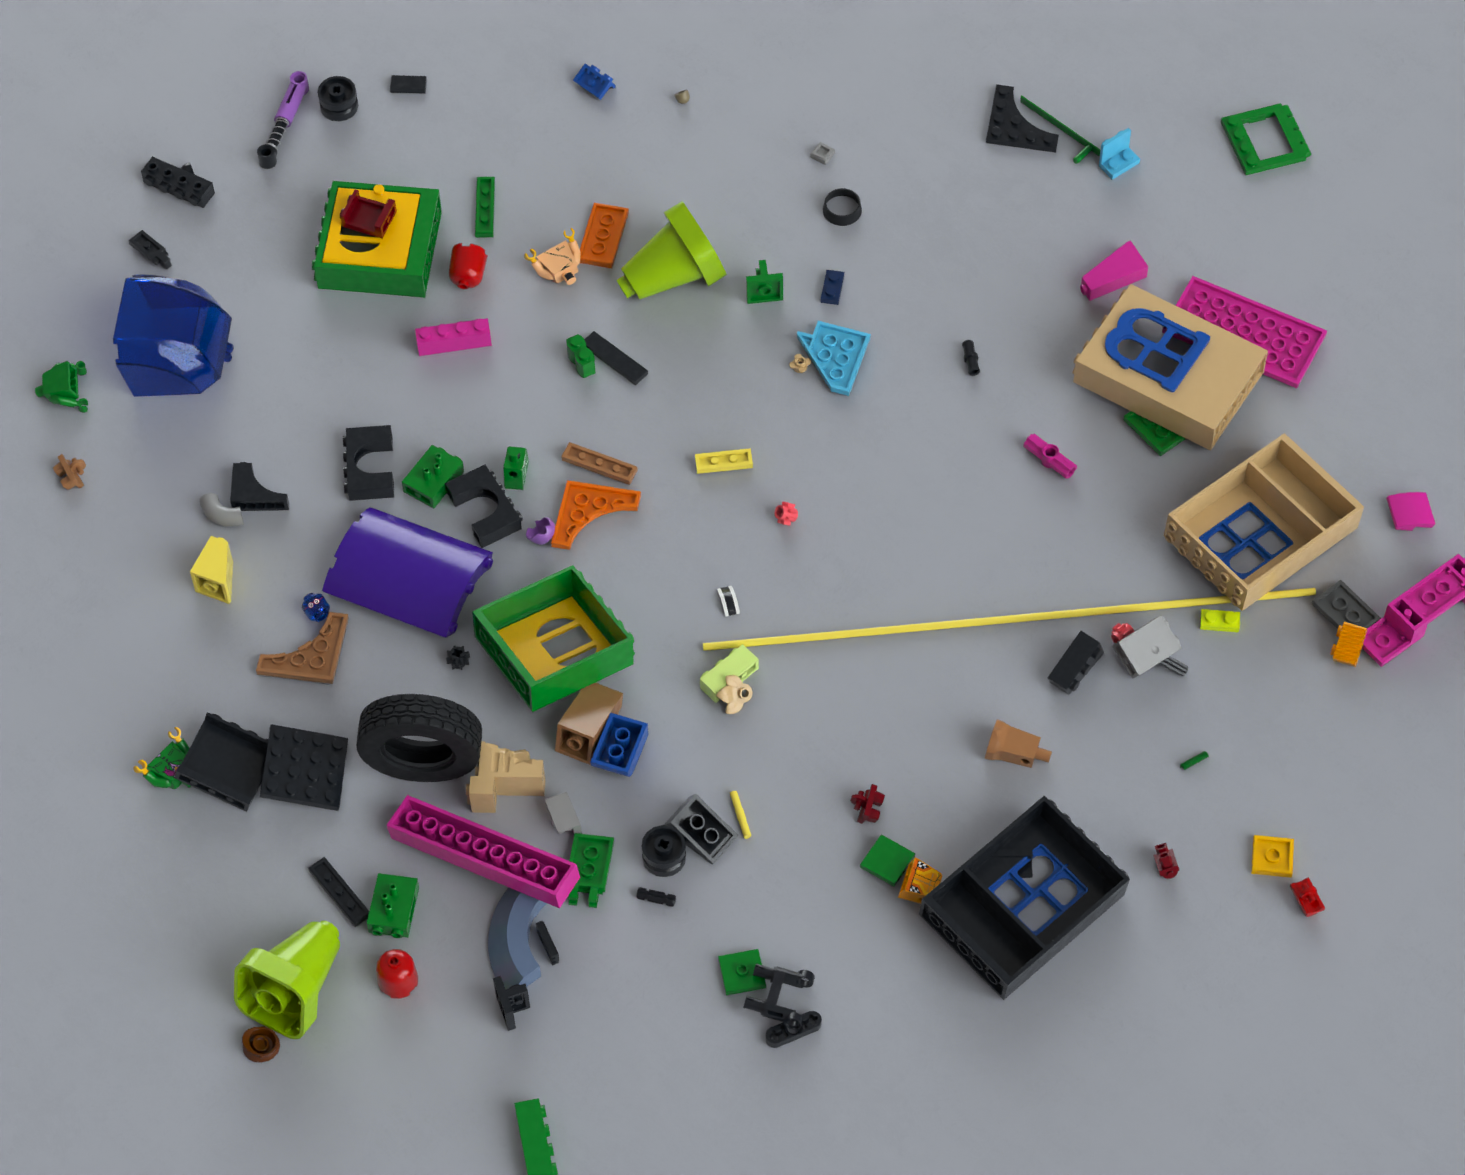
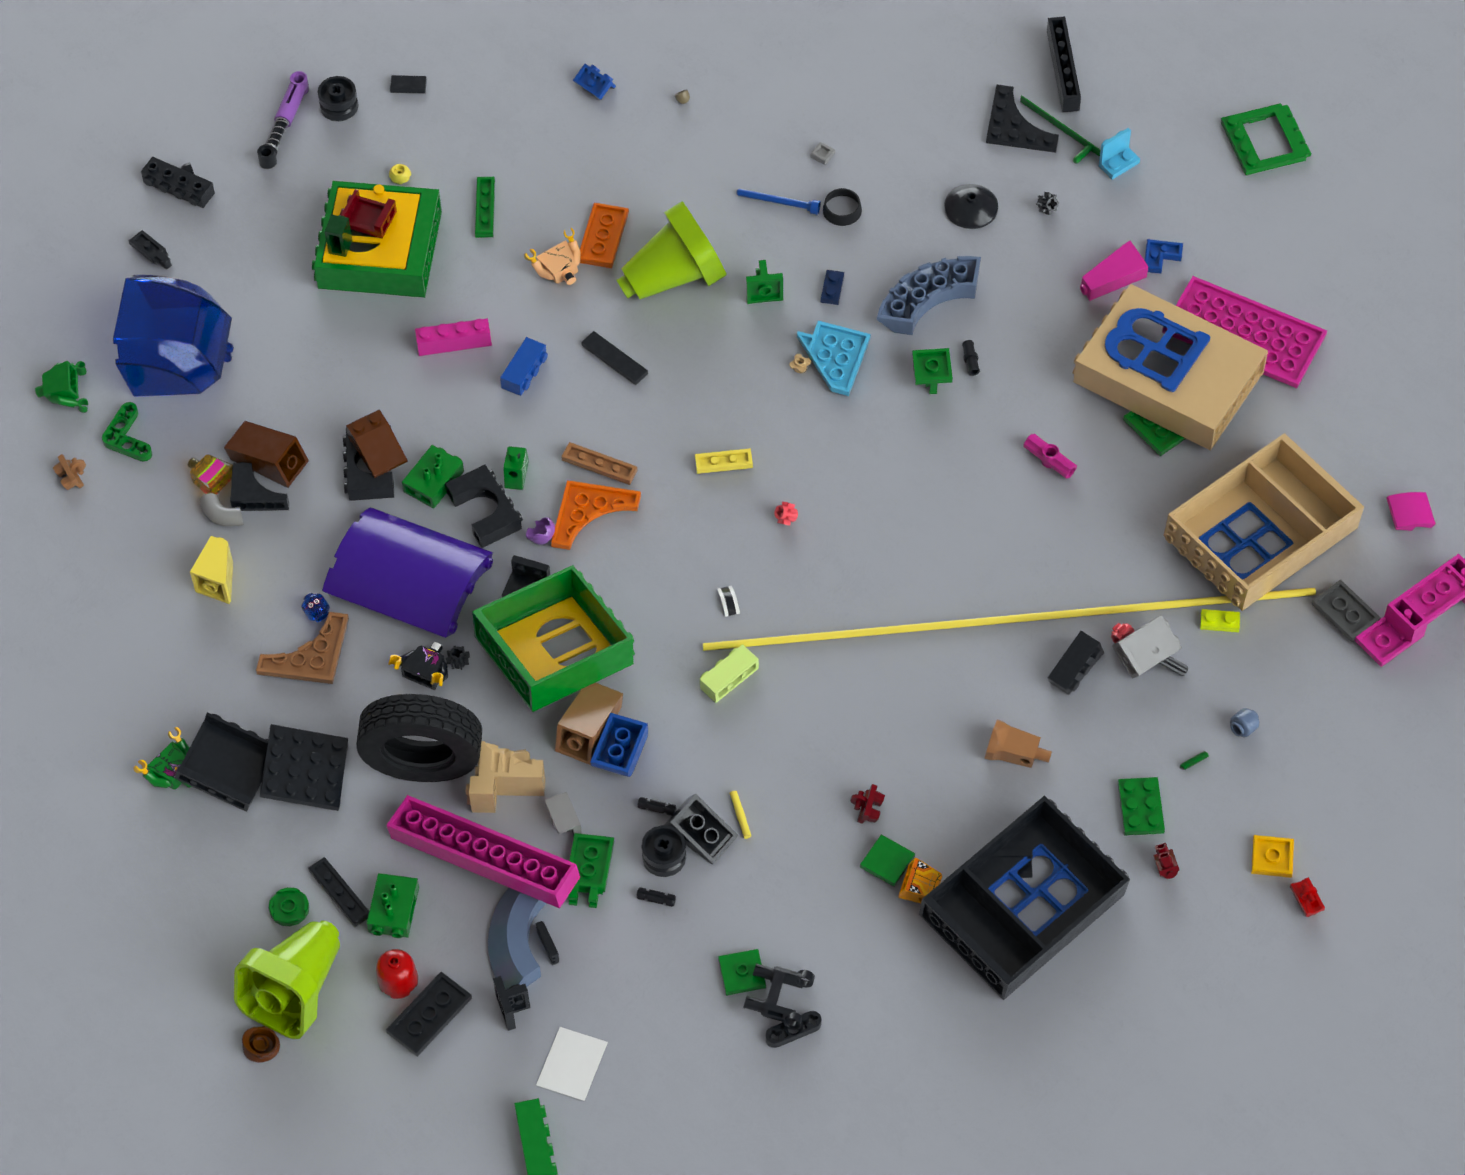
(121, 438): none -> green beam
(210, 473): none -> clear yellow torso
(270, 452): none -> reddish brown slope
(288, 907): none -> green tile
(338, 235): none -> dark green brick
(376, 443): none -> reddish brown slope
(395, 175): none -> light yellow plate
(423, 665): none -> black torso
(429, 1013): none -> black plate
(467, 265): red cylinder -> none
(523, 366): none -> blue brick
(524, 573): none -> black bracket
(572, 1063): none -> white sticker
(580, 356): green brick -> none
(656, 806): none -> black axle
(732, 694): tan plate -> none
(811, 206): none -> blue piece
(927, 288): none -> sand blue brick
(932, 367): none -> green bracket
(971, 206): none -> black dish
(1047, 203): none -> black gear
(1063, 64): none -> black brick
(1141, 806): none -> green plate
(1159, 250): none -> blue tile
(1244, 722): none -> sand blue head
(1349, 644): light orange brick -> none

